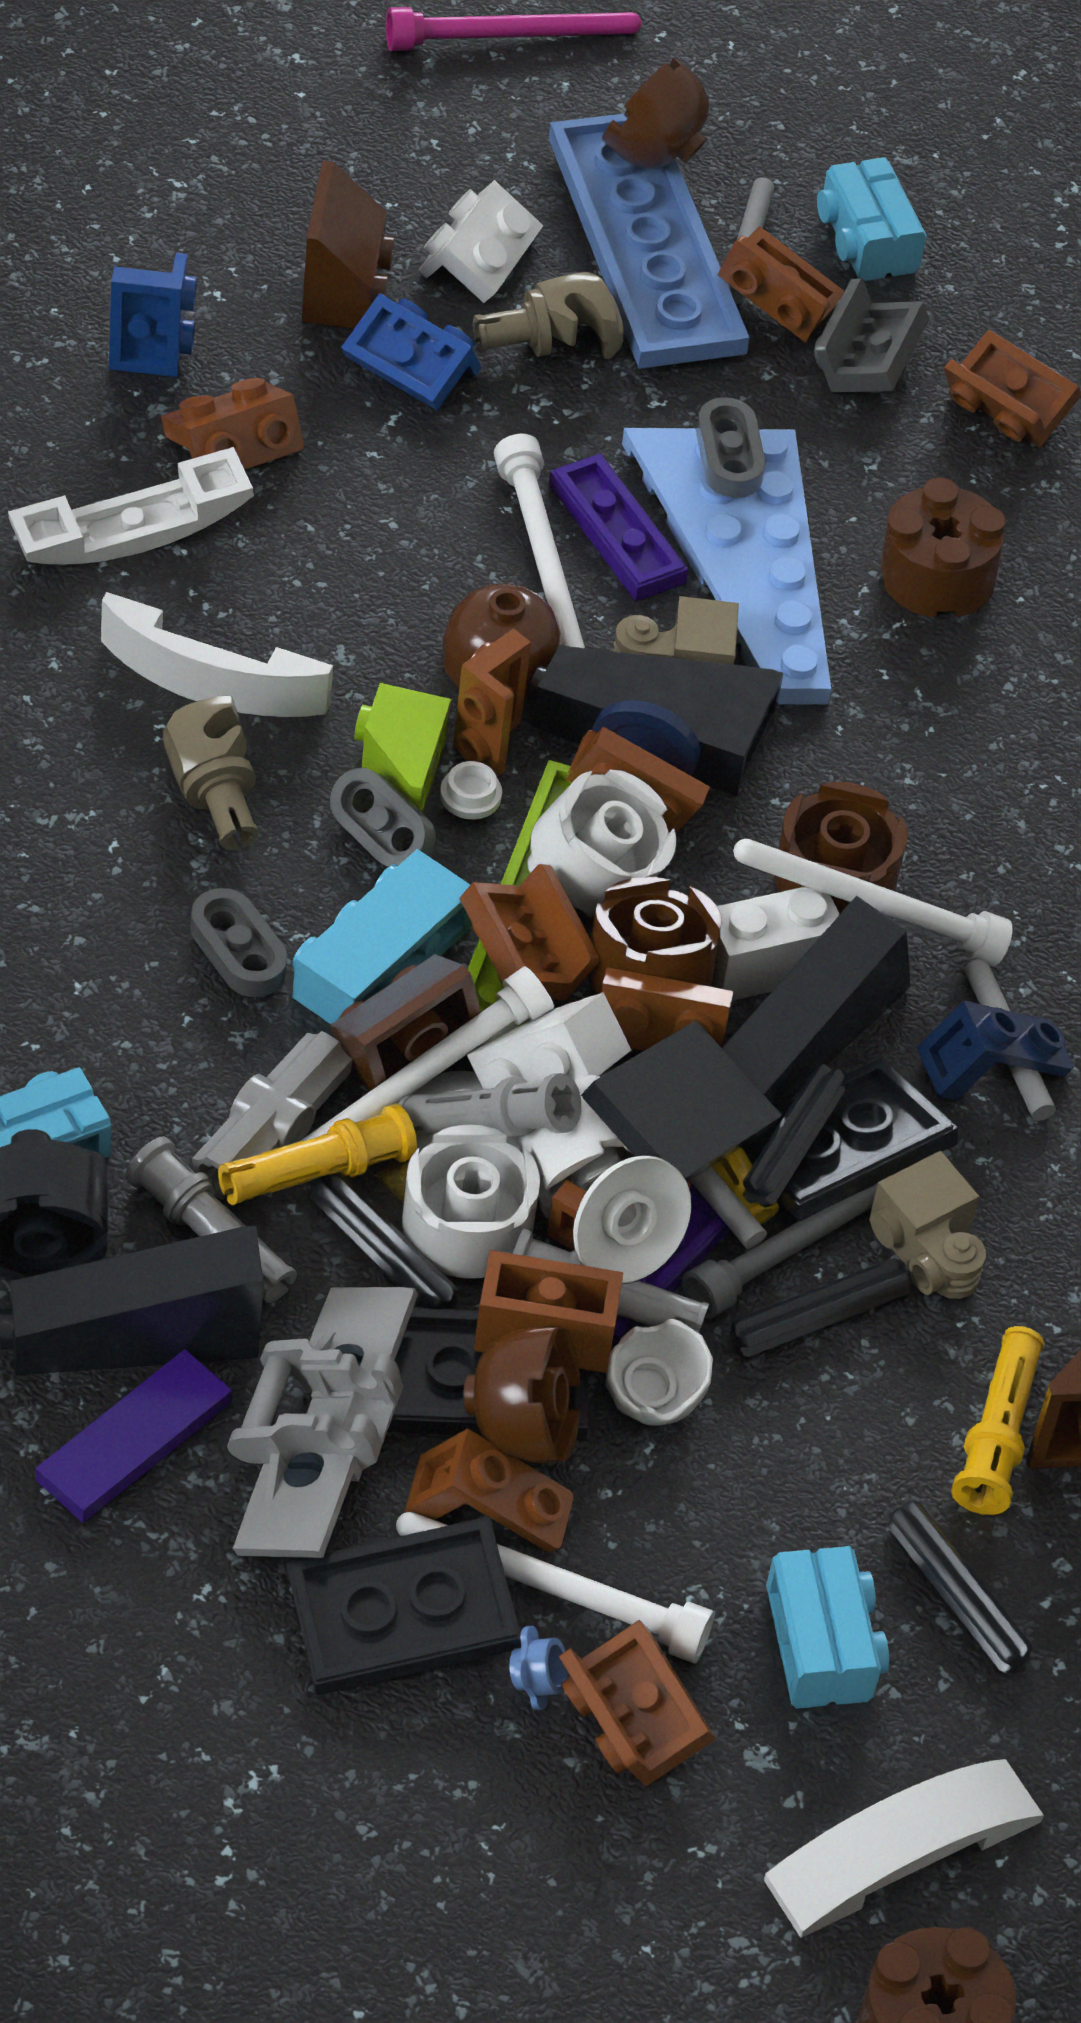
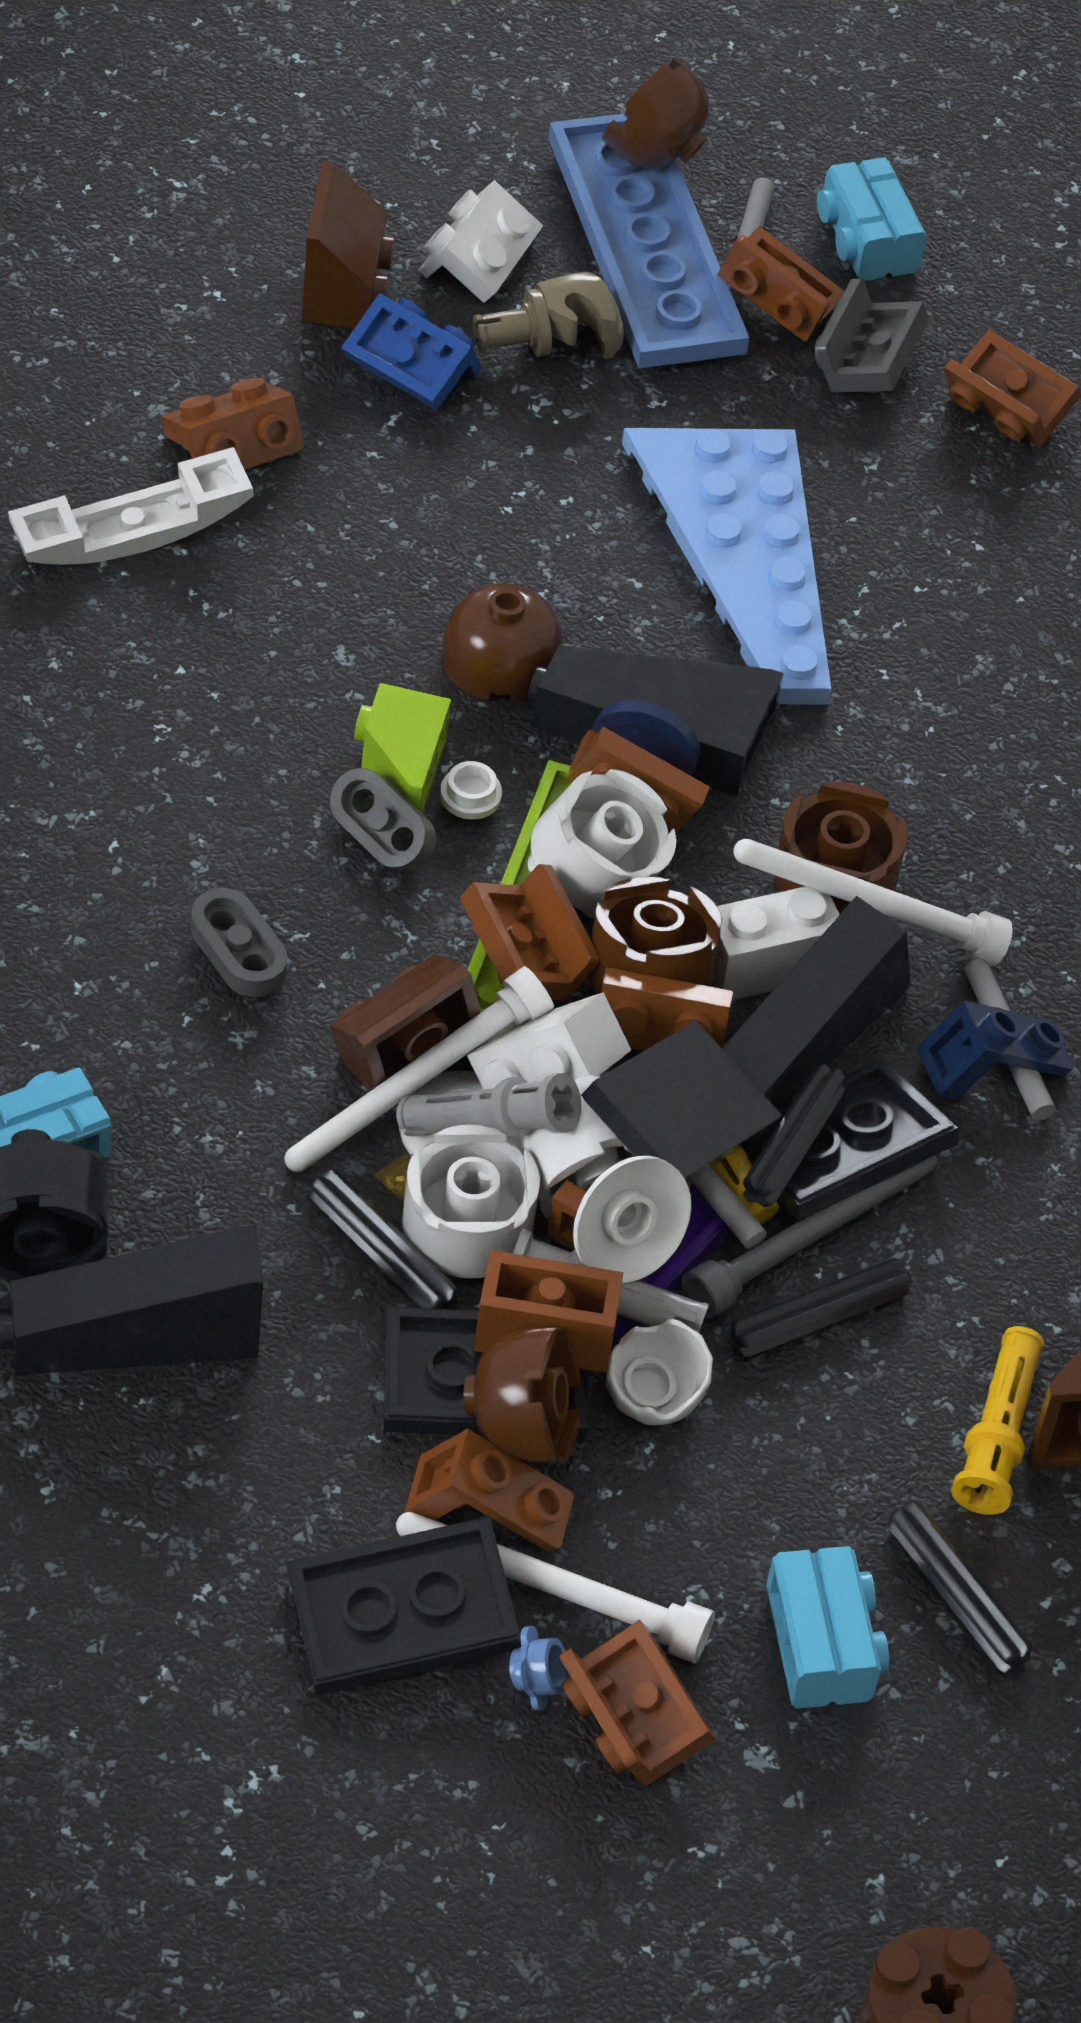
(133, 1435): dark purple tile -> none
(150, 319): blue bracket -> none
(191, 1201): light grey pin -> none
(209, 765): dark tan piece -> none
(277, 1107): light grey piece -> none
(281, 688): white slope -> none
(319, 1453): light grey piece -> none
(343, 1149): yellow pin -> none
(394, 926): medium azure brick -> none
(410, 28): dark pink piece -> none
(491, 699): dark orange bracket -> none
(521, 464): white piece -> none
(618, 527): dark purple tile -> none
(701, 632): dark tan brick -> none
(730, 447): dark grey plate -> none
(897, 1838): white slope -> none
(928, 1222): dark tan brick -> none
(942, 549): reddish brown brick -> none

